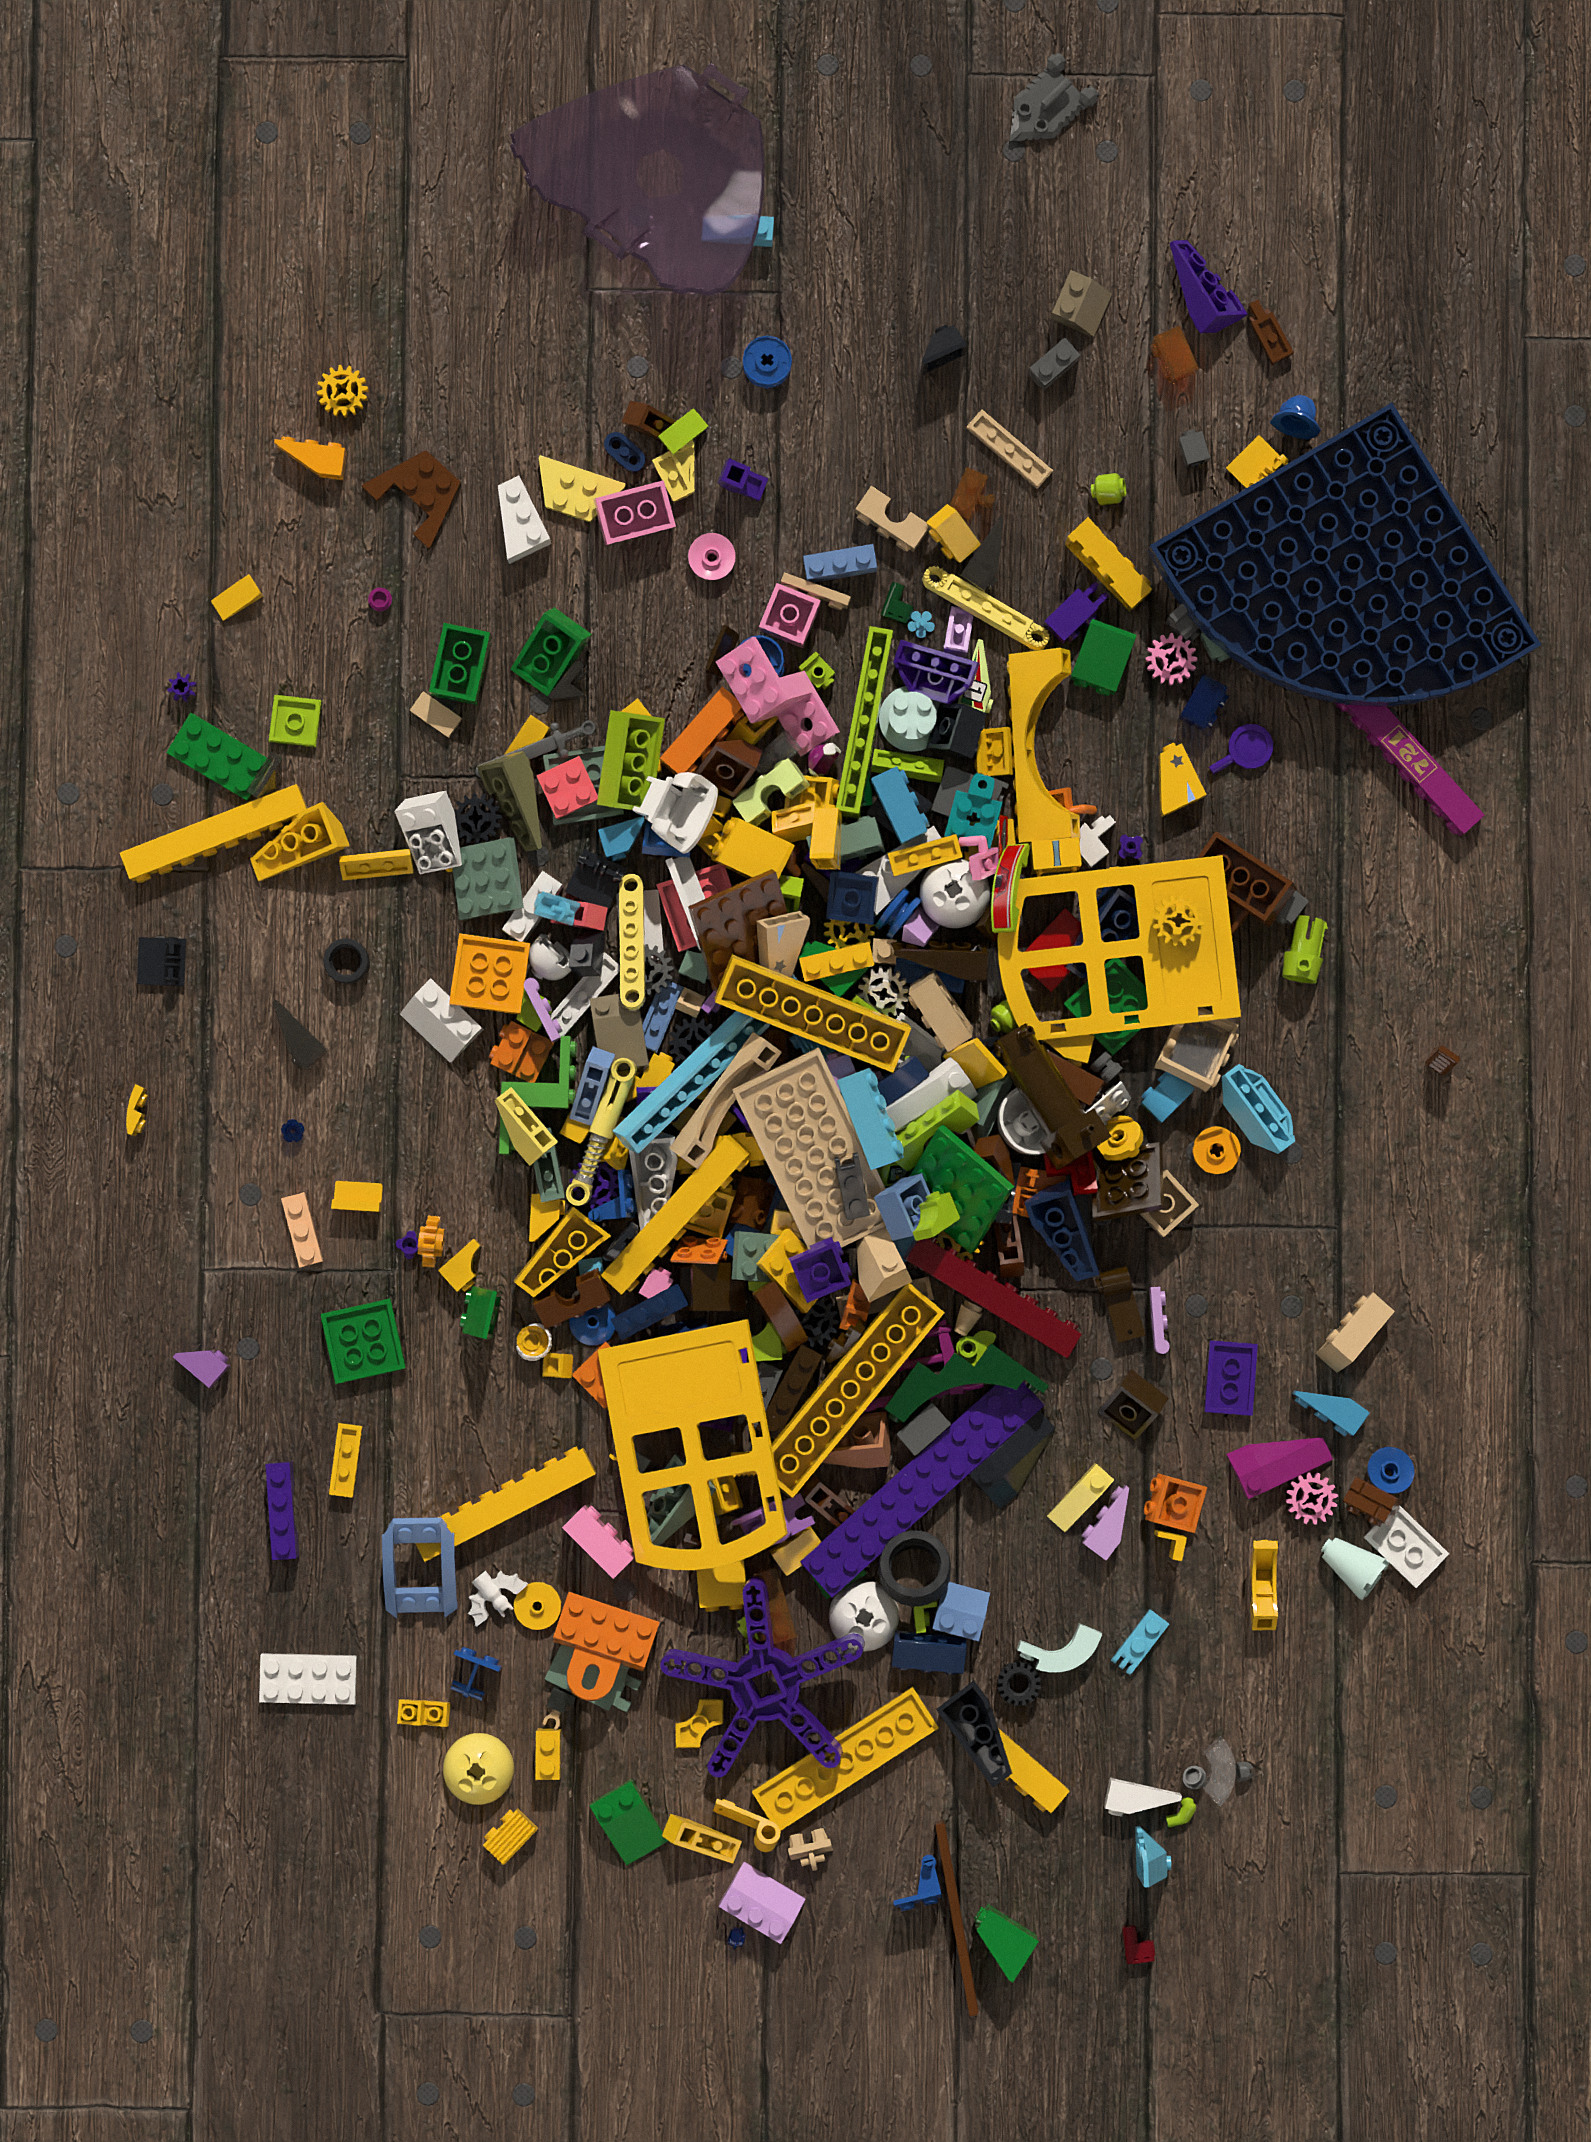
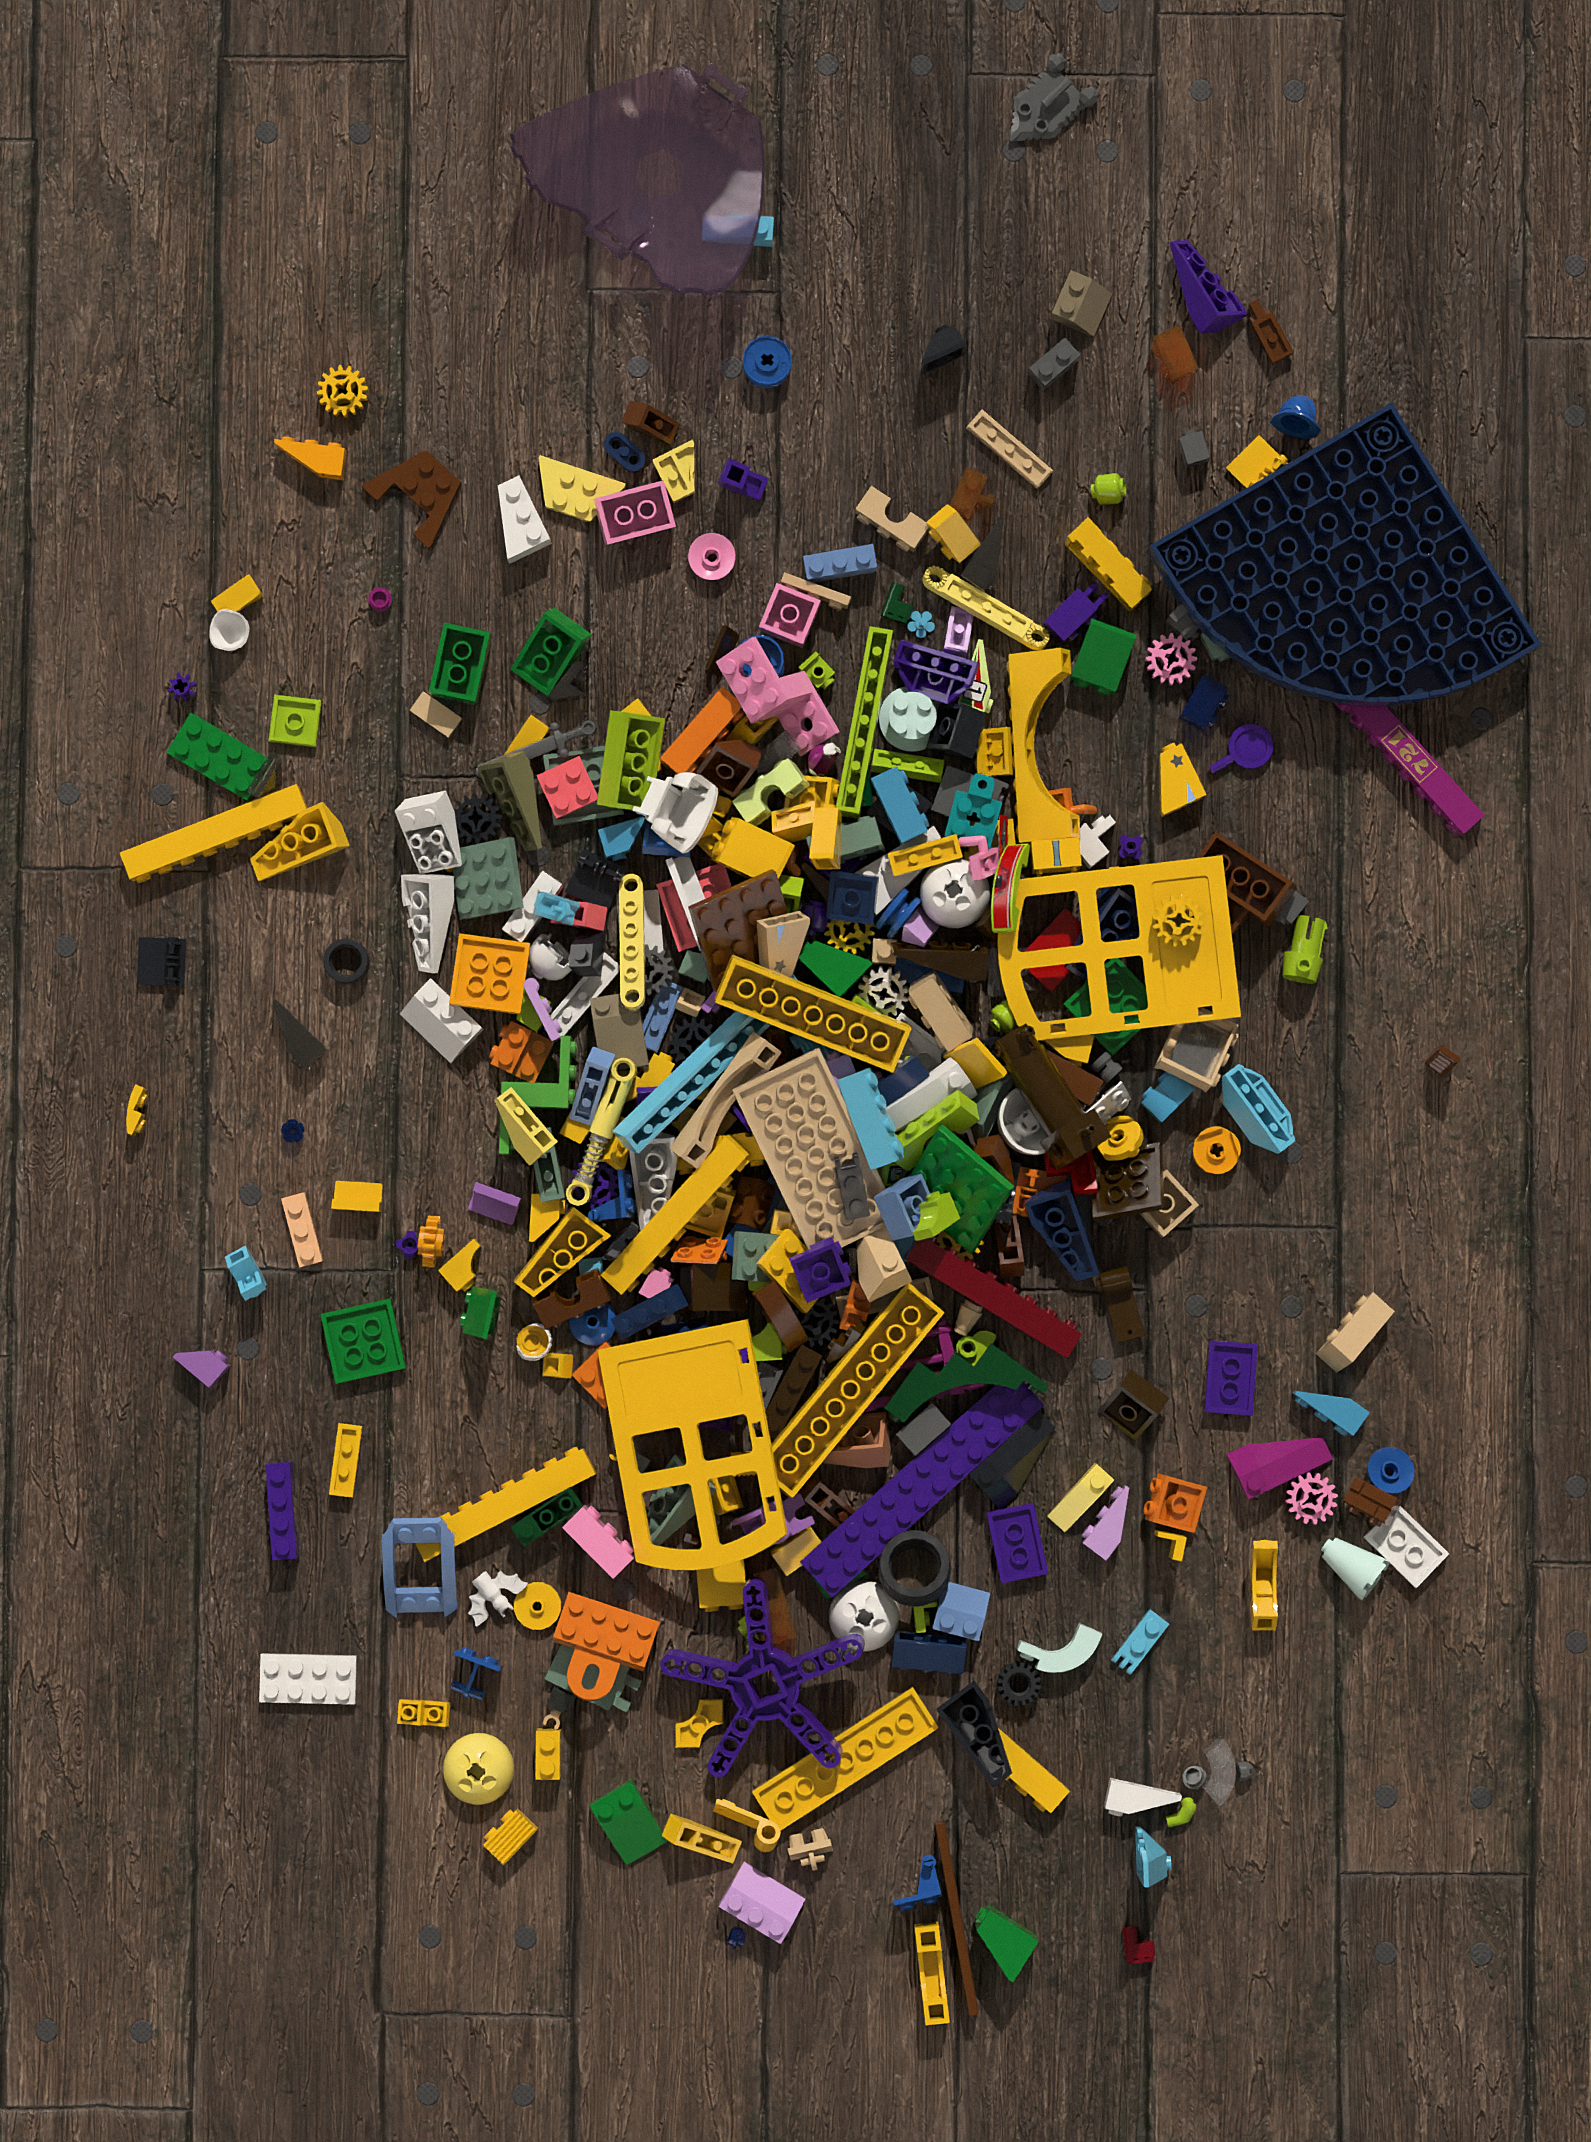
(228, 630): none -> white helmet
(246, 1273): none -> medium azure brick
(376, 864): yellow plate -> none
(430, 908): none -> white wedge
(494, 1203): none -> medium lavender panel
(547, 1516): none -> dark green slope
(683, 431): lime slope -> none
(817, 914): none -> dark purple head
(836, 962): yellow plate -> none
(931, 1973): none -> yellow arch
(1017, 1543): none -> dark purple plate
(1159, 1321): lavender plate -> none

